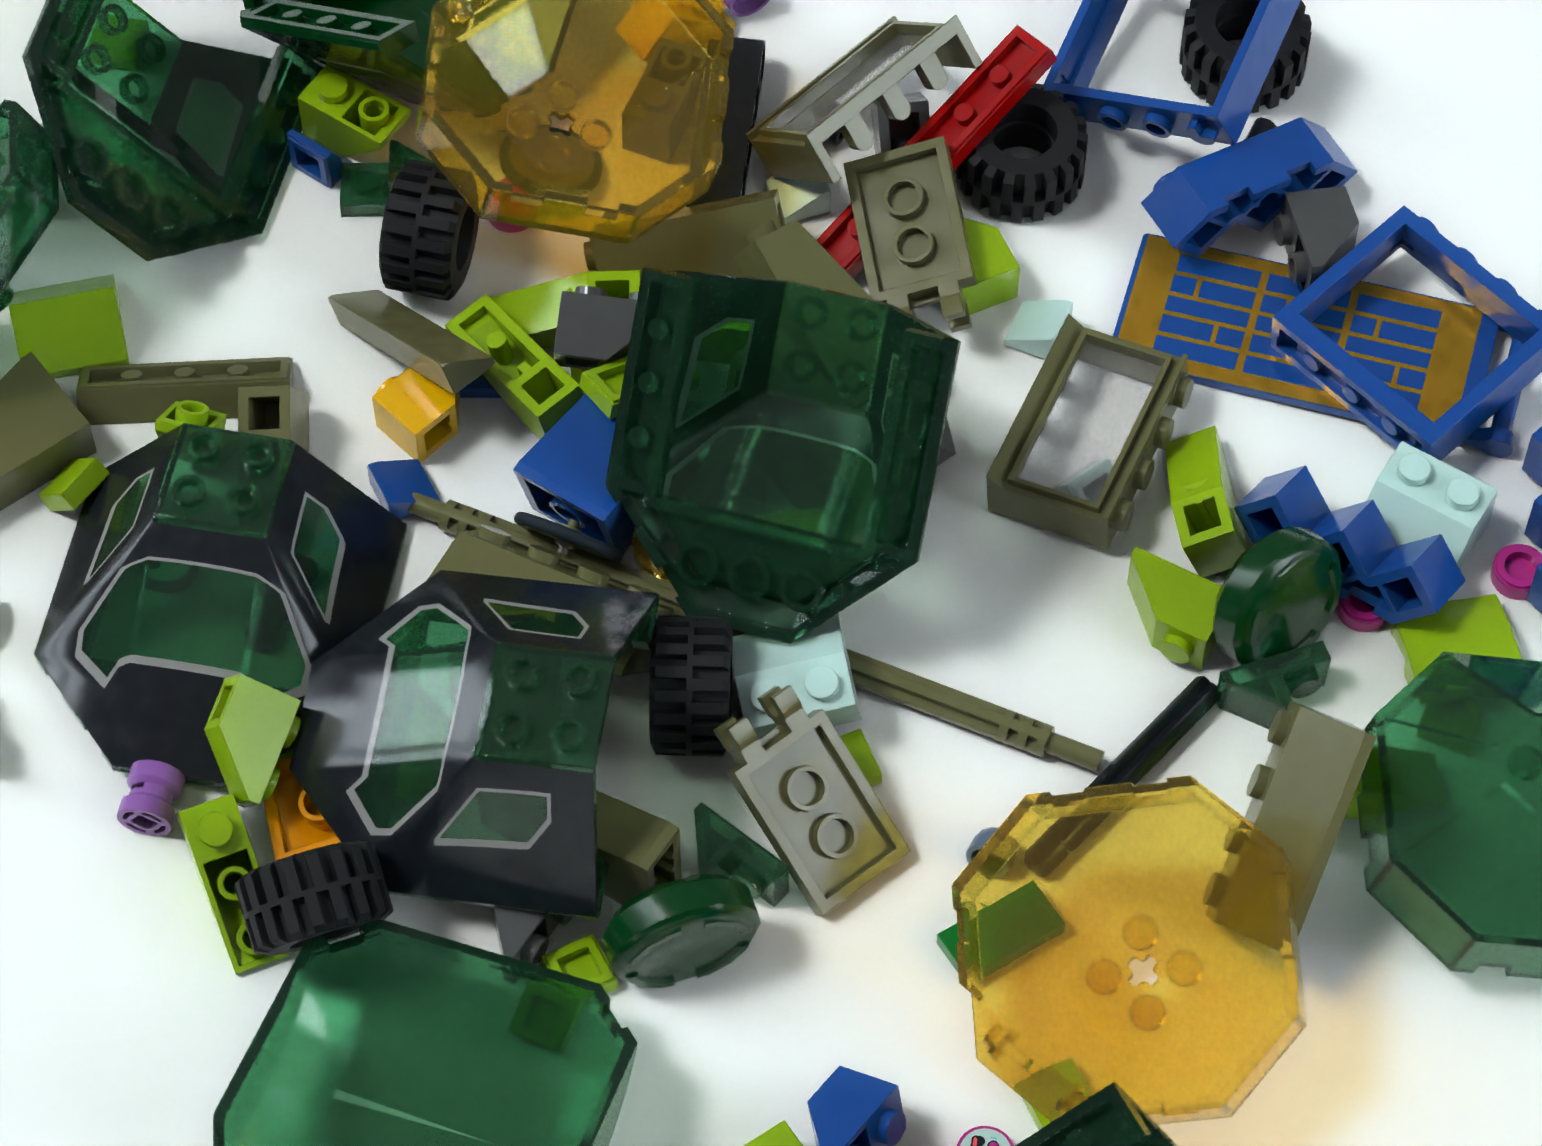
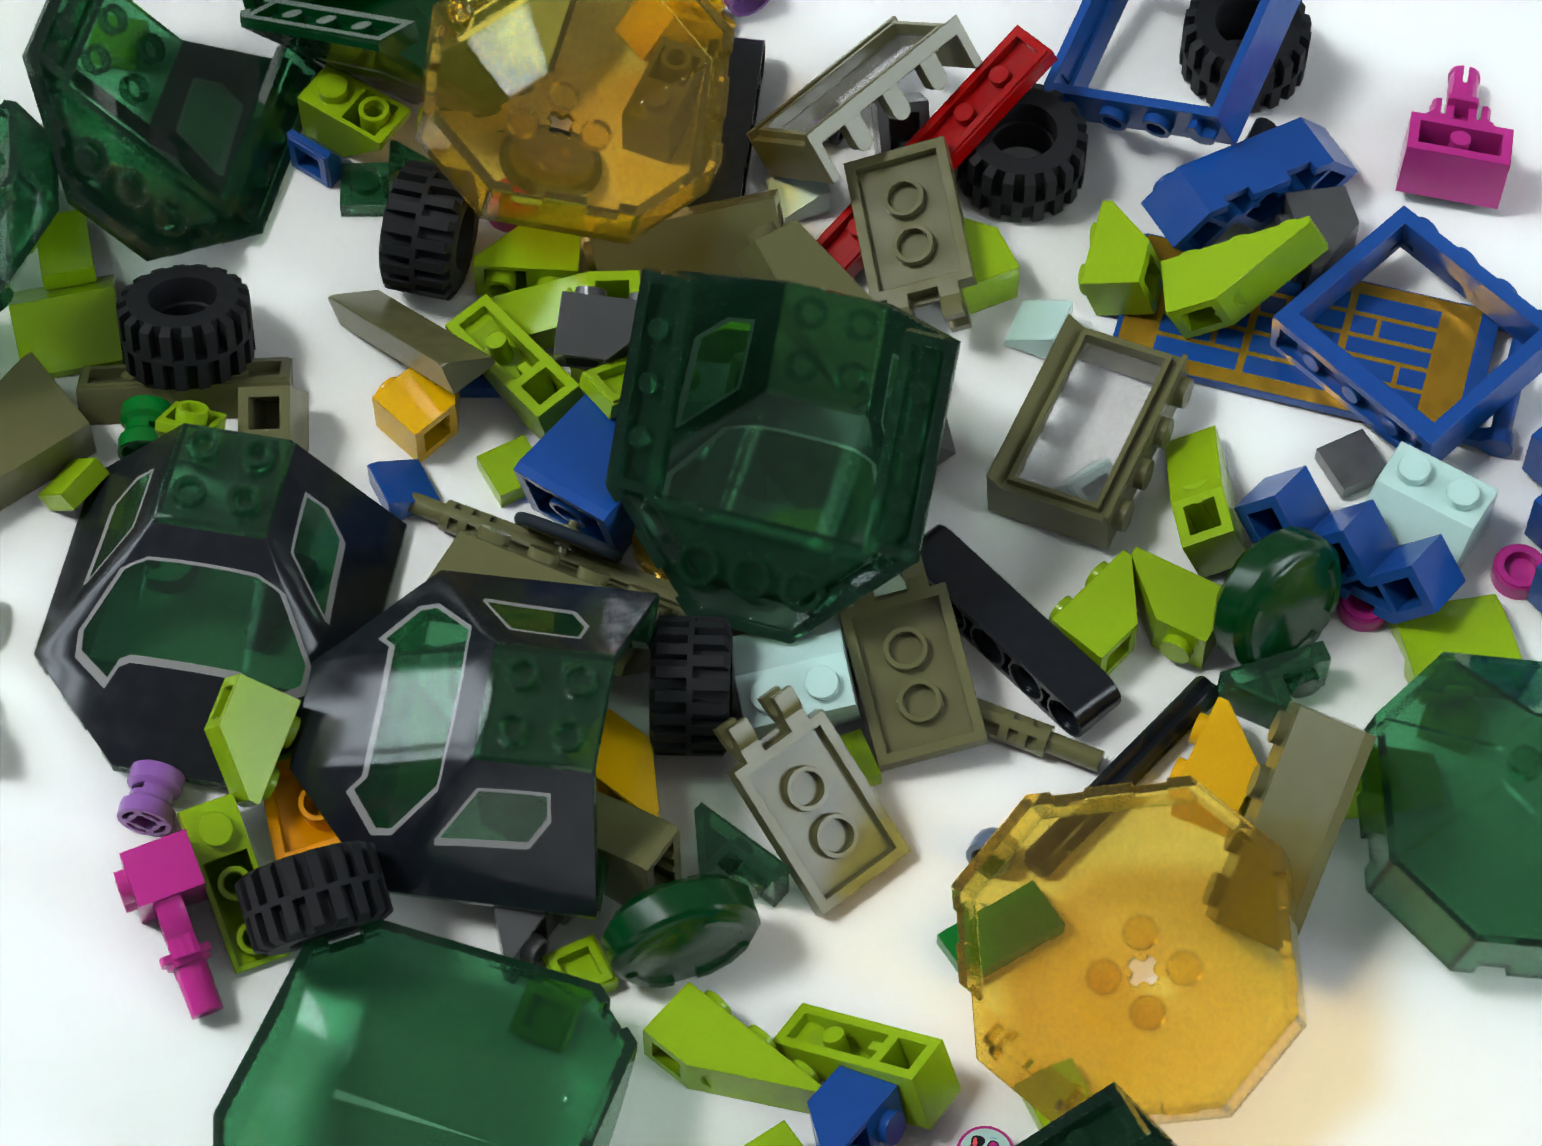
(66, 252): none -> lime tile
(138, 420): none -> green wheel
(160, 884): none -> dark pink brick
(185, 327): none -> black tyre
(498, 468): none -> lime tile
(527, 259): none -> lime slope
(627, 765): none -> yellow slope
(721, 1056): none -> lime slope
(893, 1054): none -> lime slope
(913, 673): none -> olive tile
(1018, 636): none -> black beam
(1103, 614): none -> lime slope
(1120, 267): none -> lime slope
(1220, 756): none -> yellow slope
(1230, 279): none -> lime slope
(1350, 463): none -> flat silver tile
(1454, 152): none -> dark pink brick

